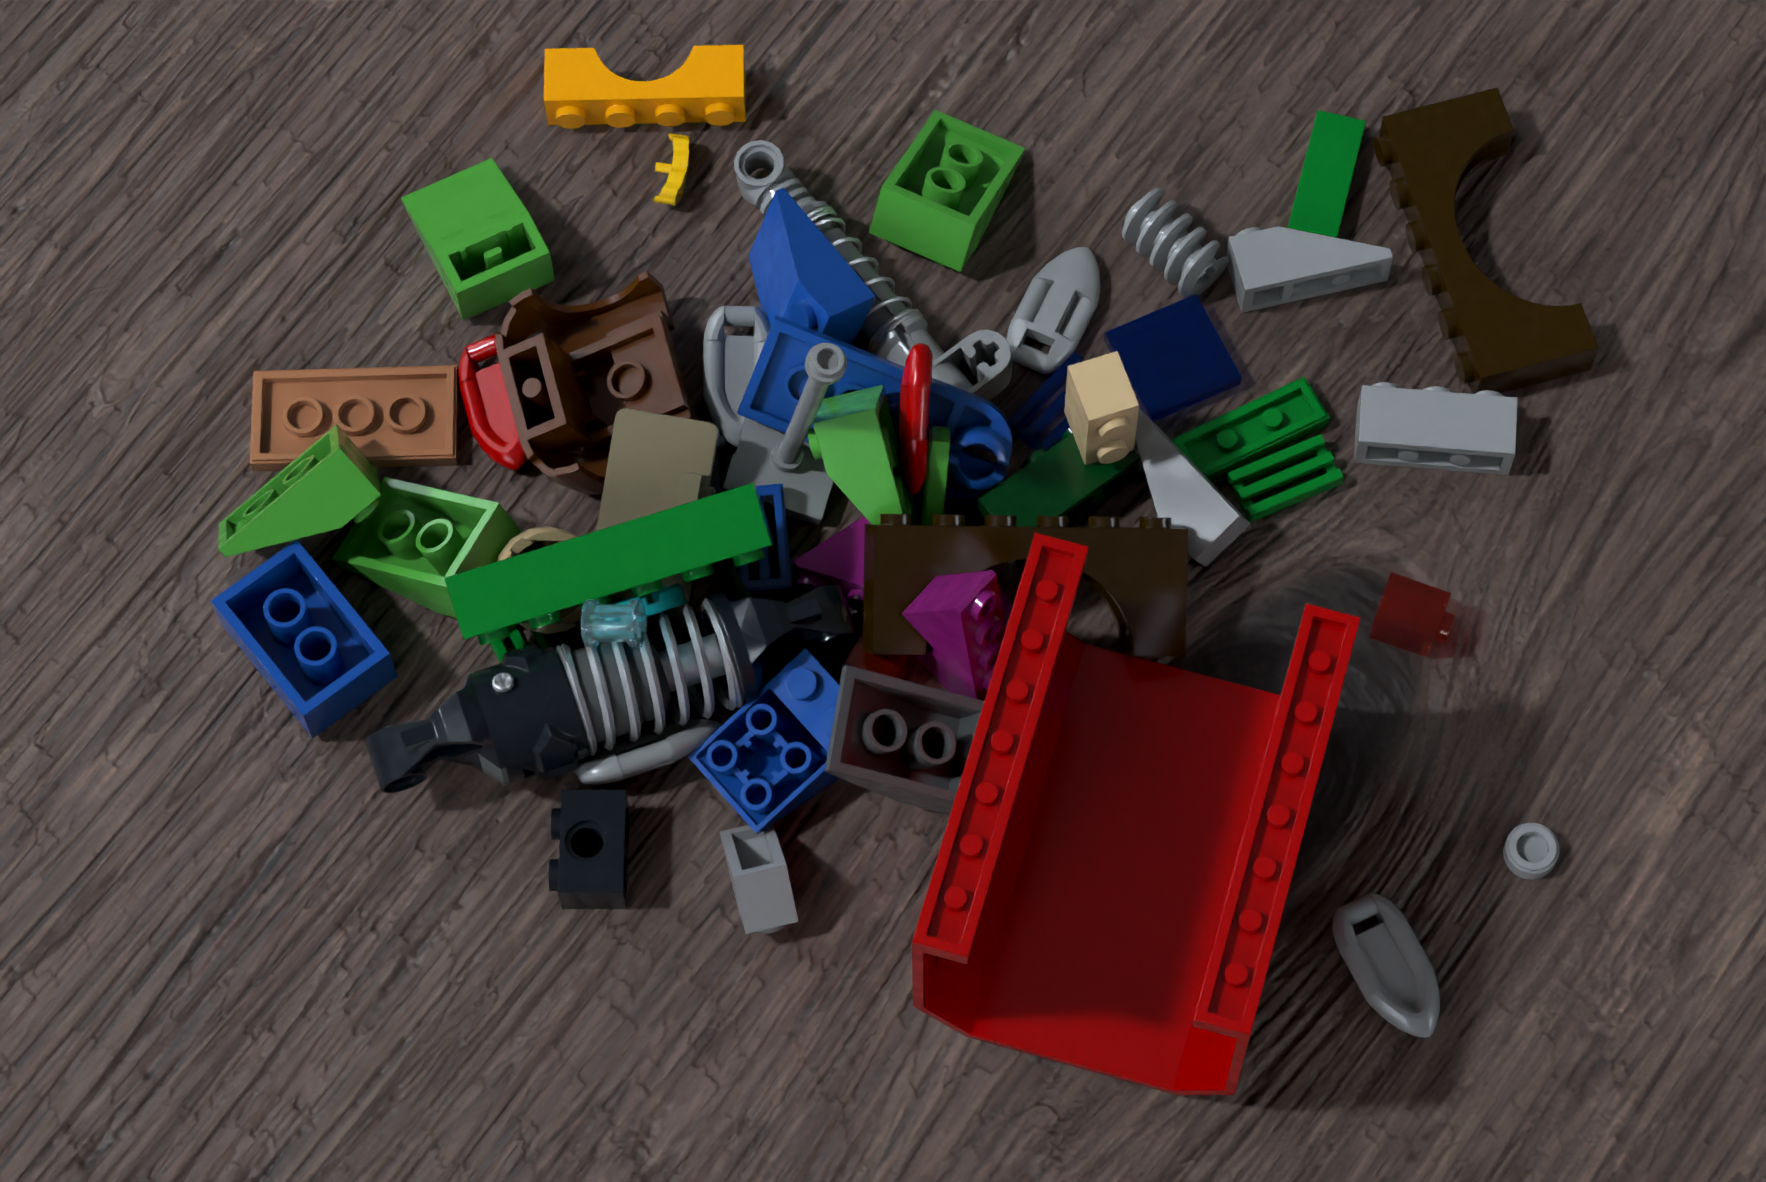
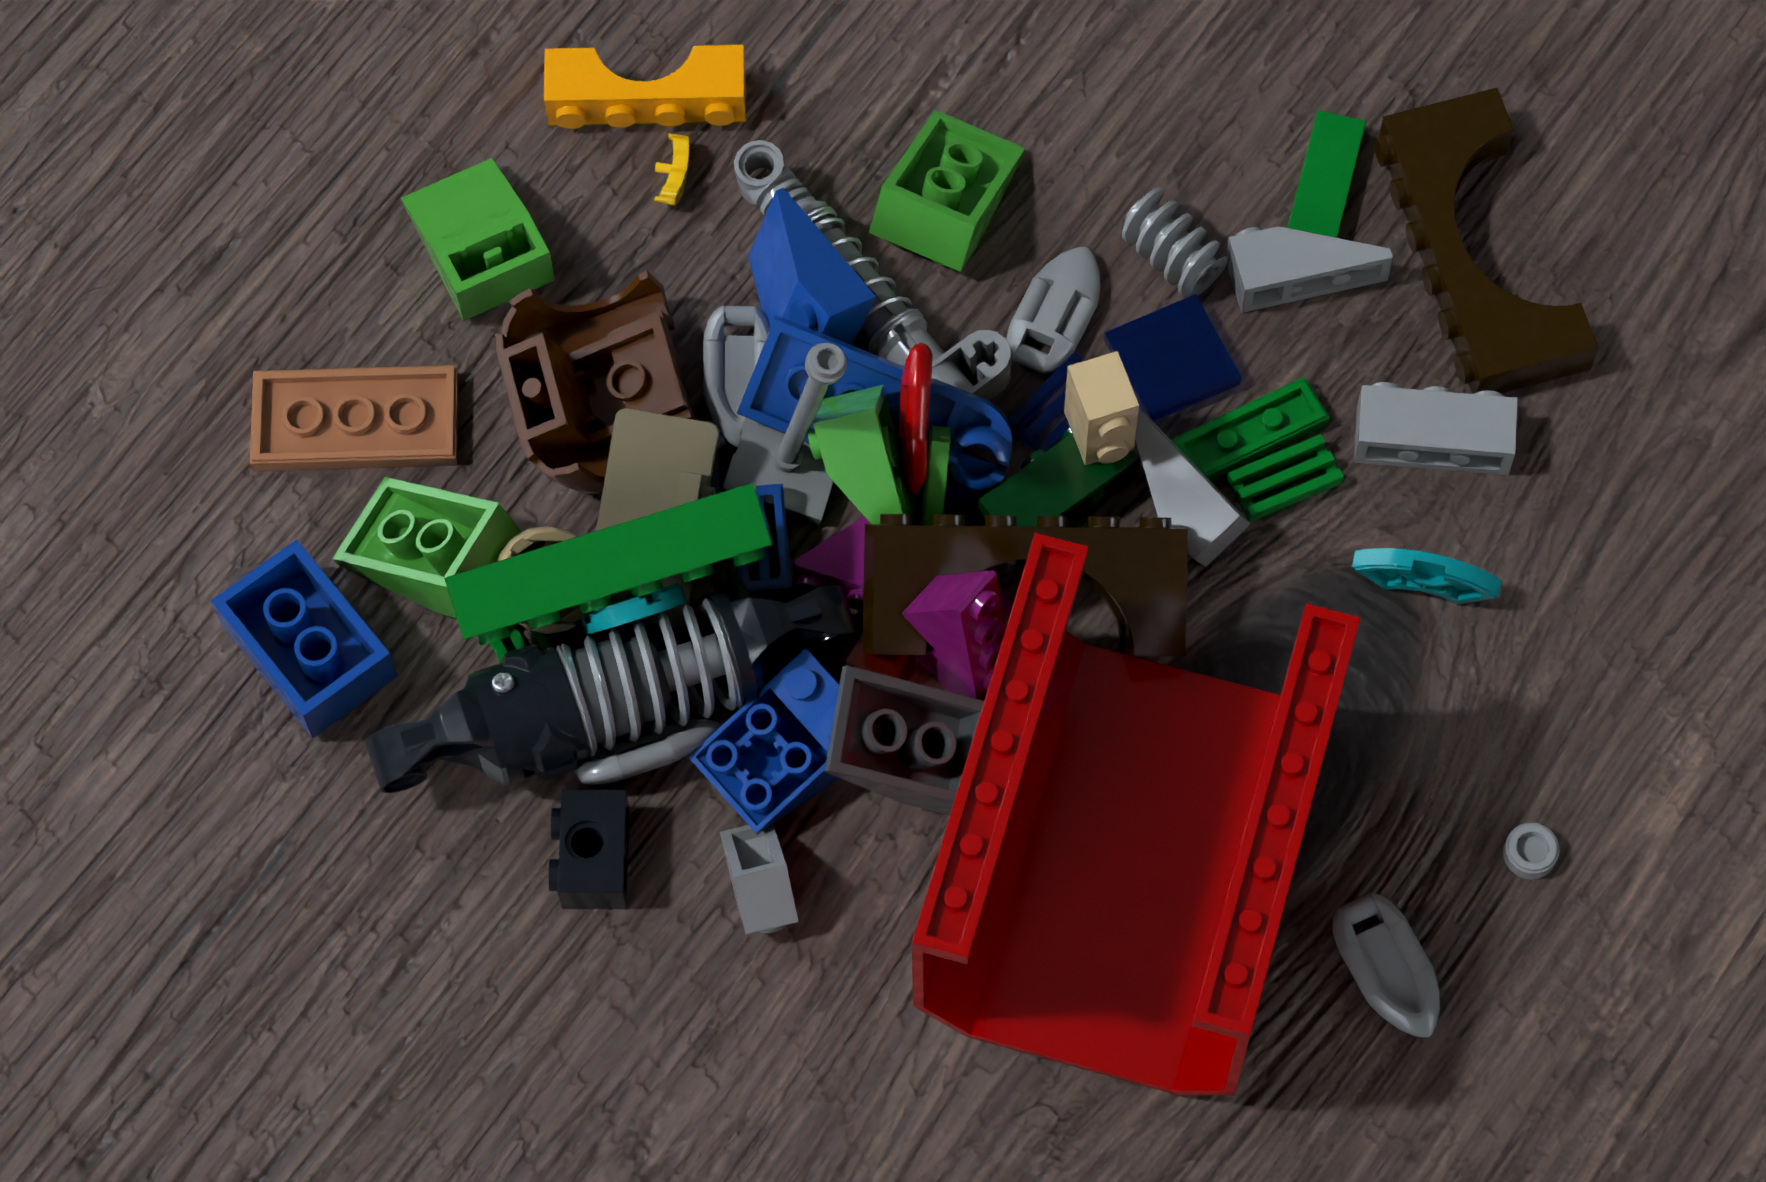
(306, 498): bright green slope -> none
(489, 405): red piece -> none
(613, 623): clear light blue bush -> none
(1412, 616): clear red brick -> none
(1426, 573): none -> teal tile

